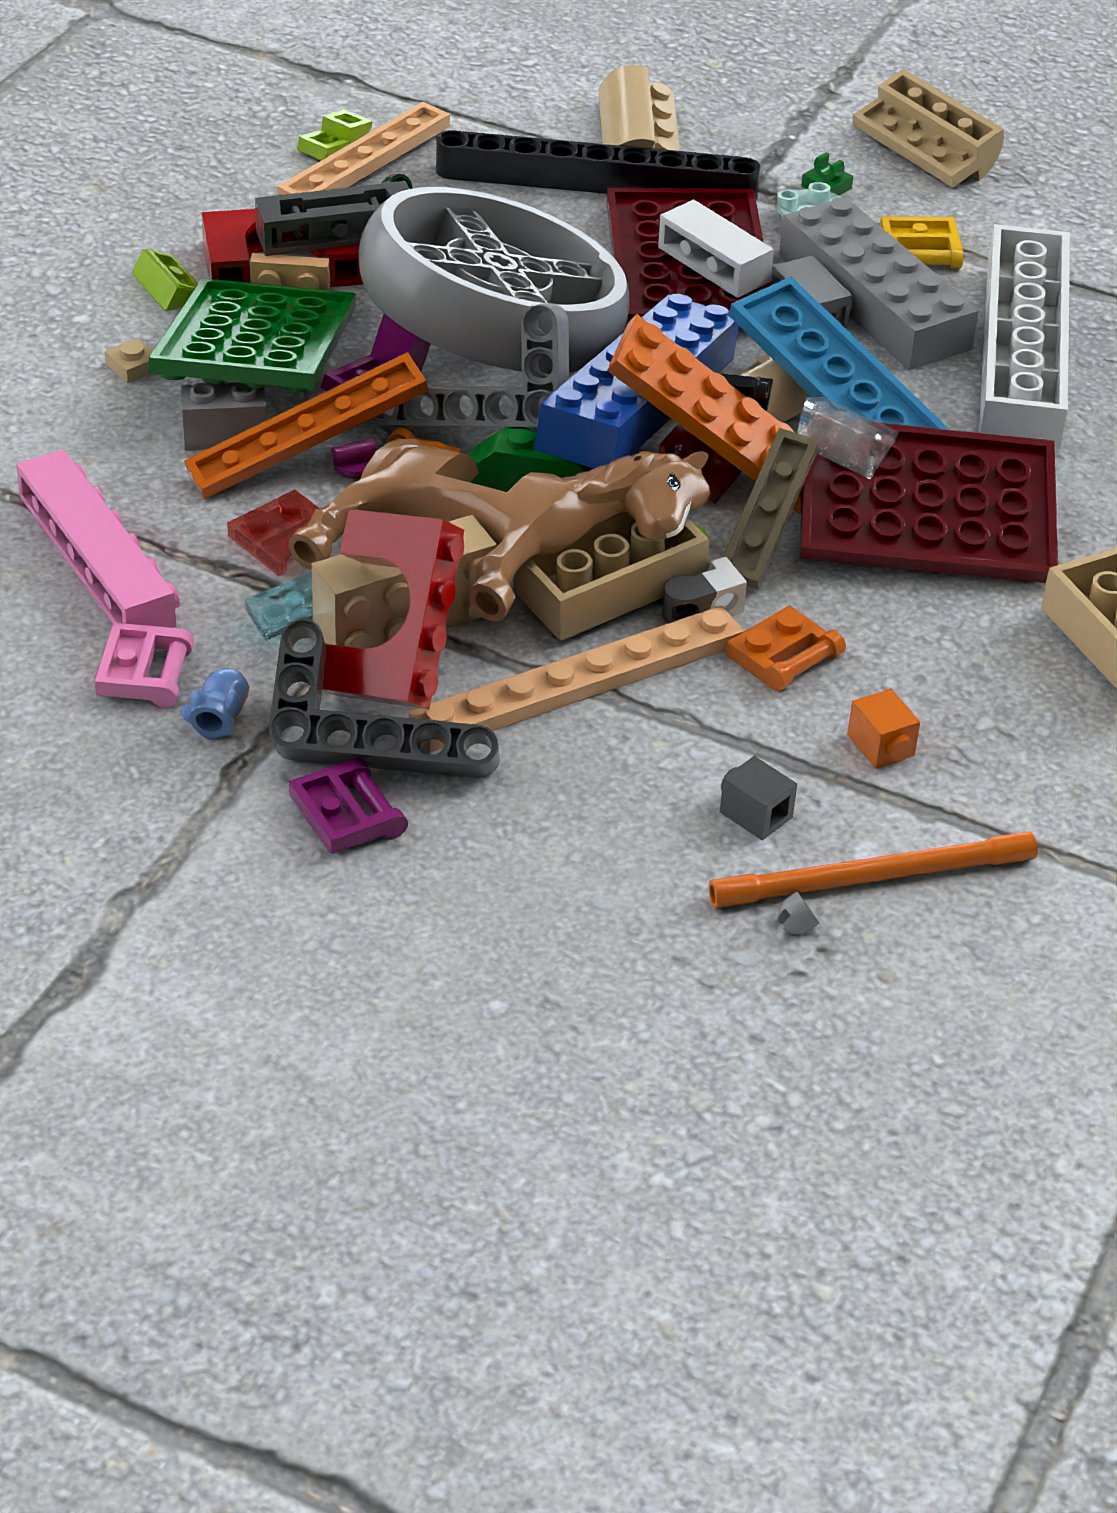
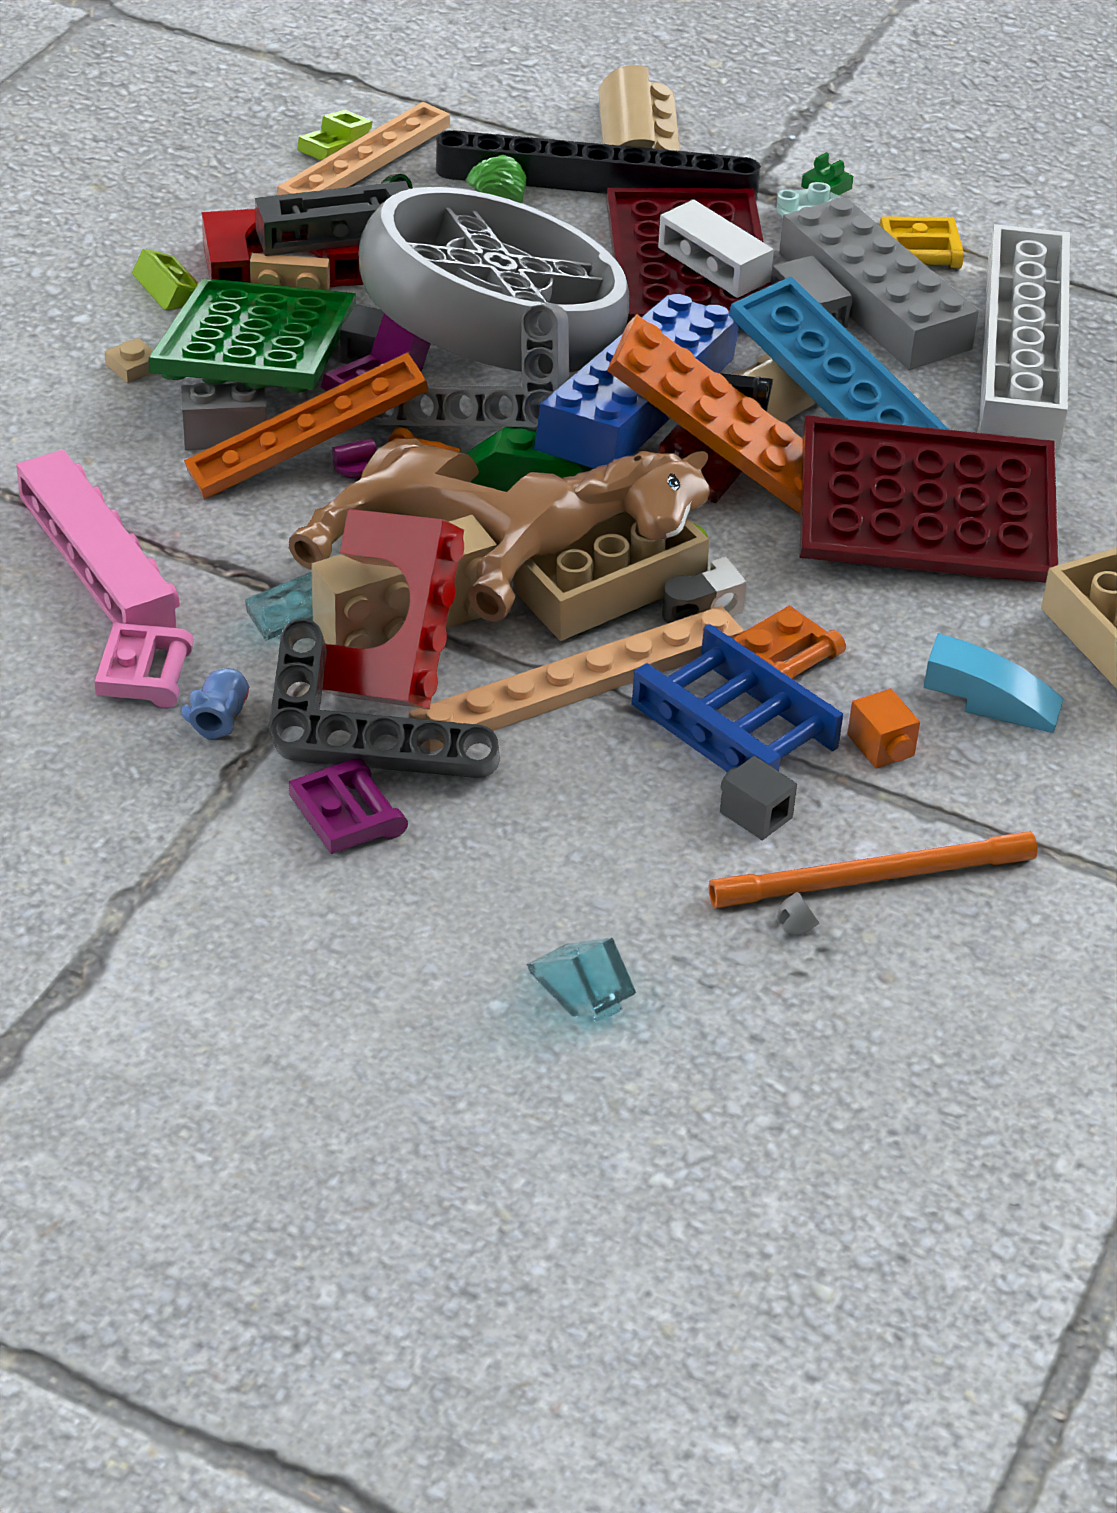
(268, 529): clear red wing -> none
(359, 333): none -> dark grey brick
(499, 177): none -> bright green hair
(585, 977): none -> clear light blue slope
(713, 734): none -> blue fence
(770, 504): dark tan plate -> none
(846, 435): clear slope -> none
(931, 129): tan brick -> none
(991, 684): none -> medium azure slope

